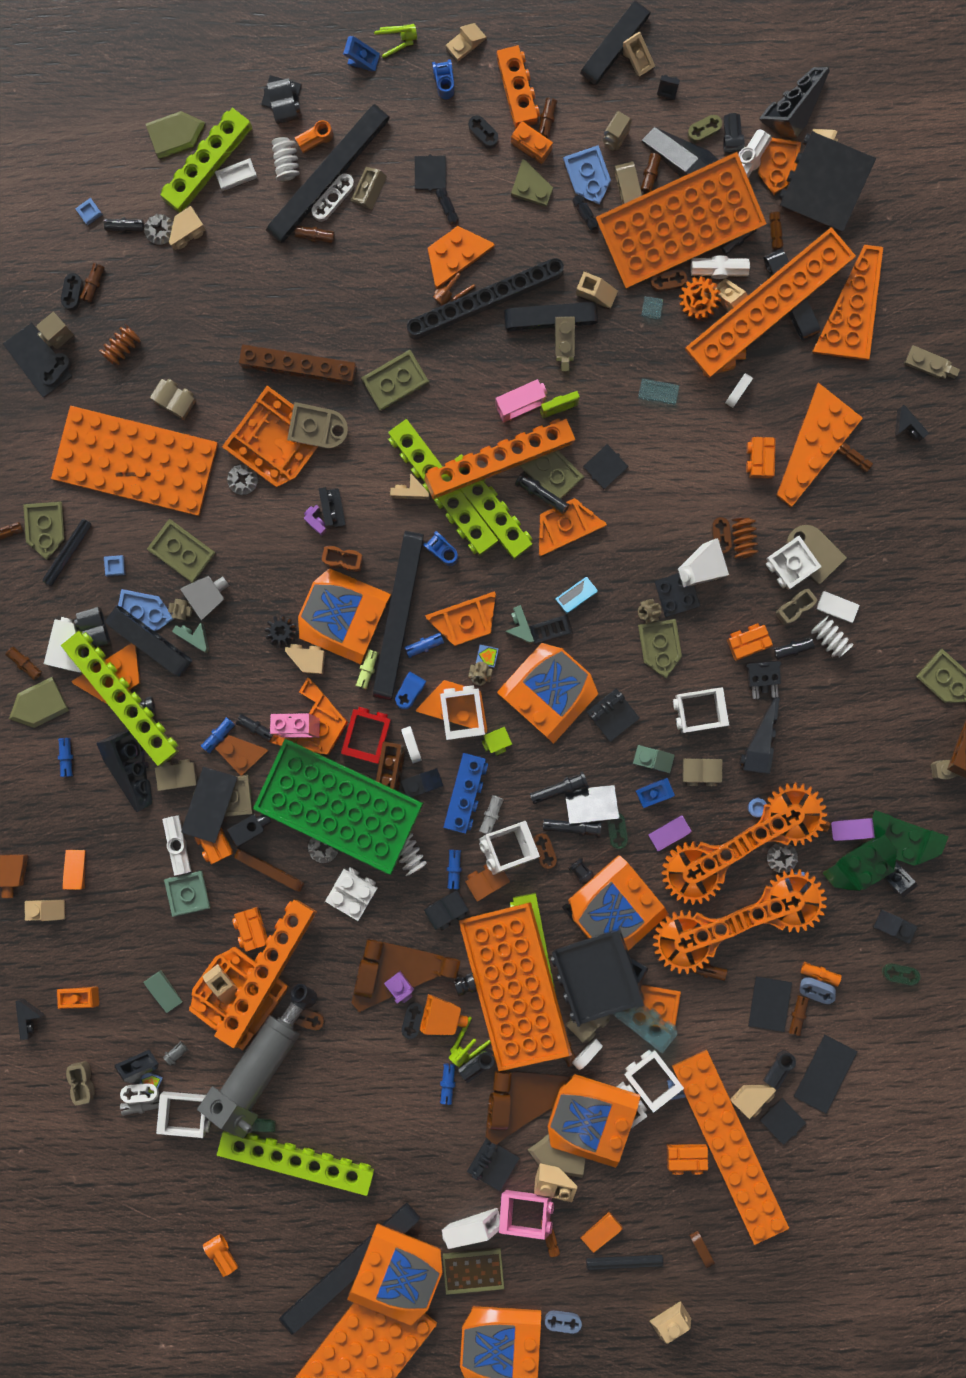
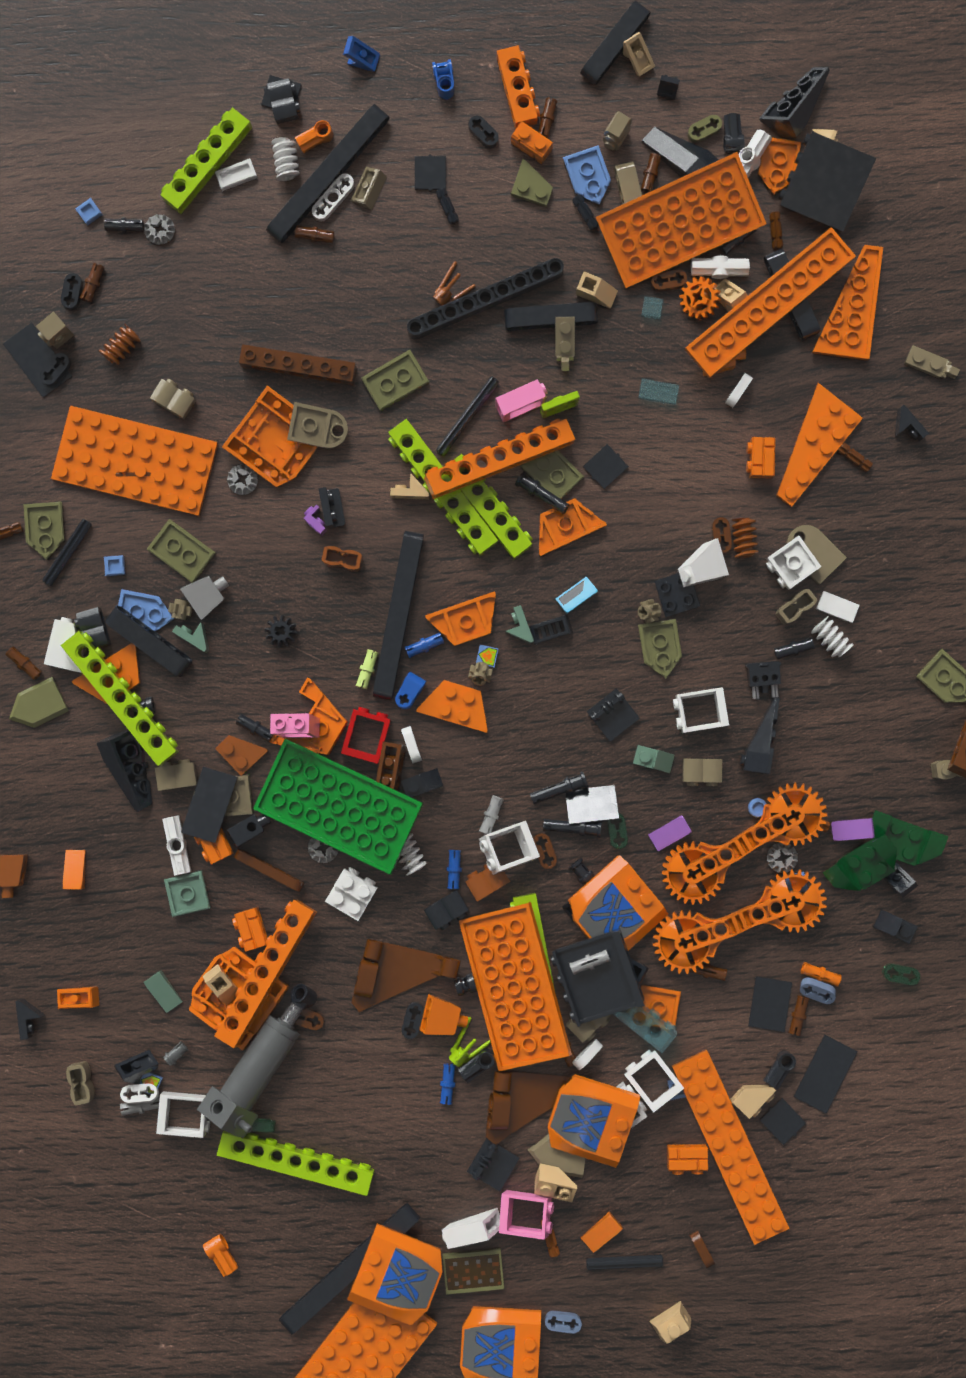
(45, 910): tan slope -> none
(65, 757): blue pin -> none
(174, 133): olive tile -> none
(185, 228): tan slope -> none
(217, 735): blue pin -> none
(308, 660): tan slope -> none
(341, 615): wedge -> none
(399, 987): medium lavender bracket -> none
(407, 33): lime plant -> none
(439, 547): blue piece -> none
(455, 253): orange wing -> none
(464, 793): blue brick -> none
(466, 41): tan slope -> none
(467, 416): none -> black axle
(467, 690): white window -> none
(496, 741): lime brick -> none
(549, 690): wedge -> none
(602, 957): none -> light grey pin
(655, 792): blue slope -> none
(749, 642): orange brick -> none

